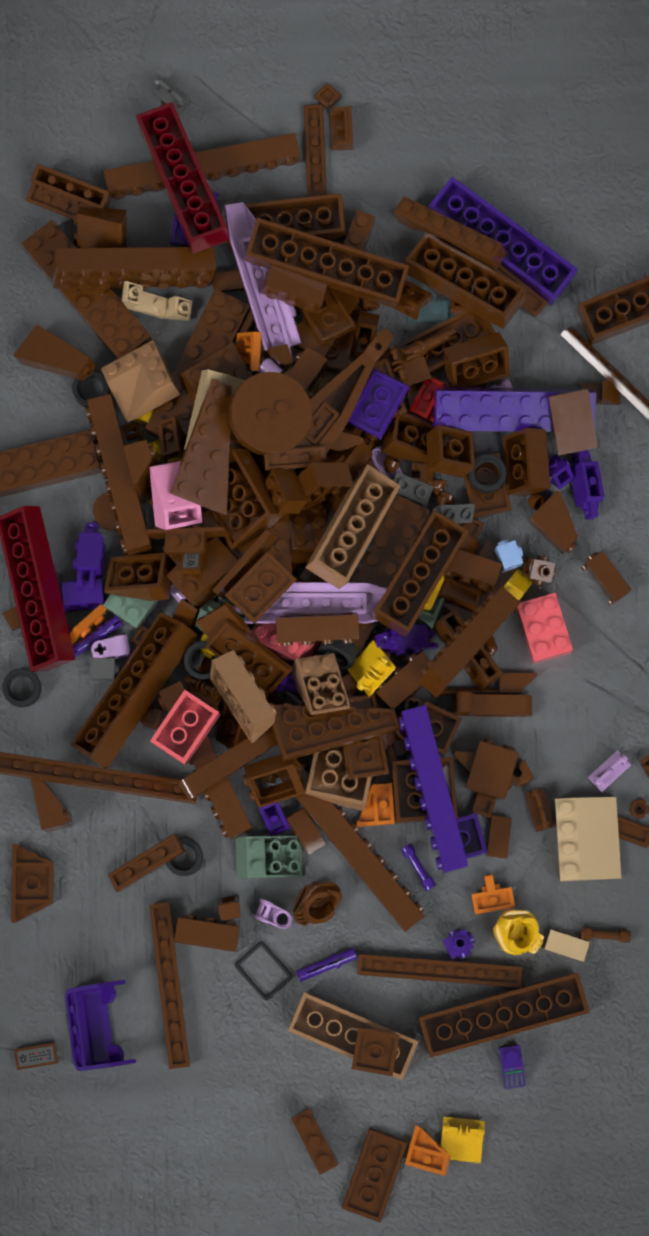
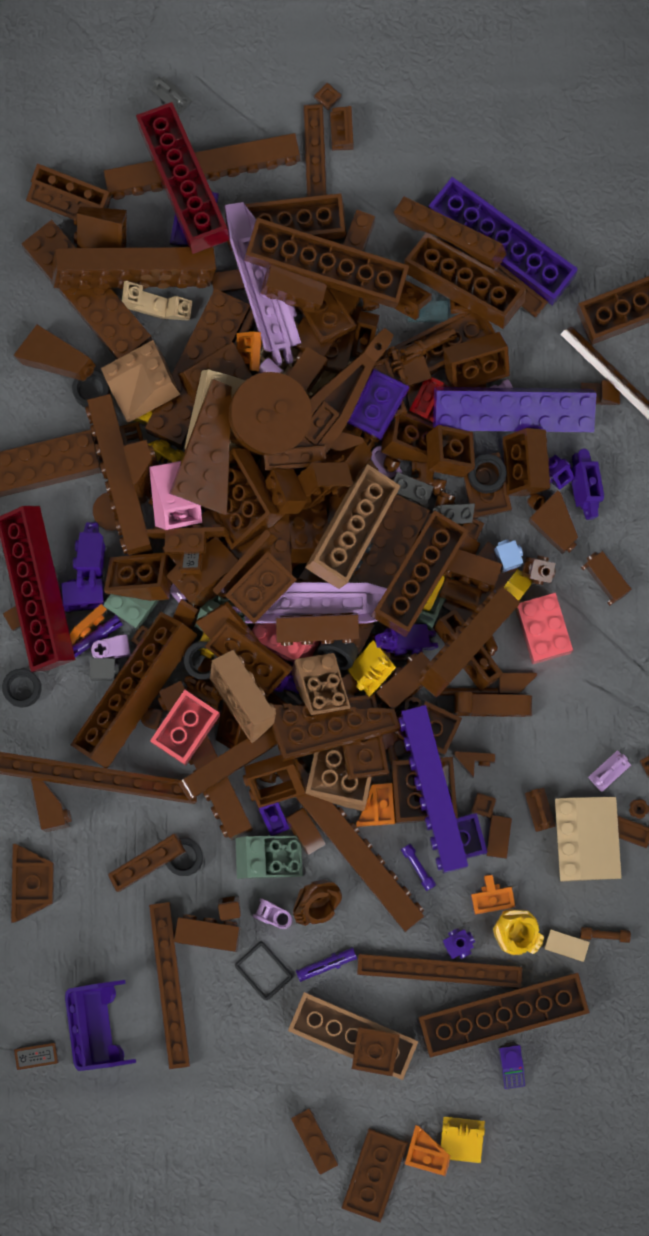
(171, 437): reddish brown slope -> none
(281, 354): reddish brown tile -> none
(492, 769): reddish brown panel -> none
(524, 778): reddish brown leg -> none
(572, 421): reddish brown tile -> none

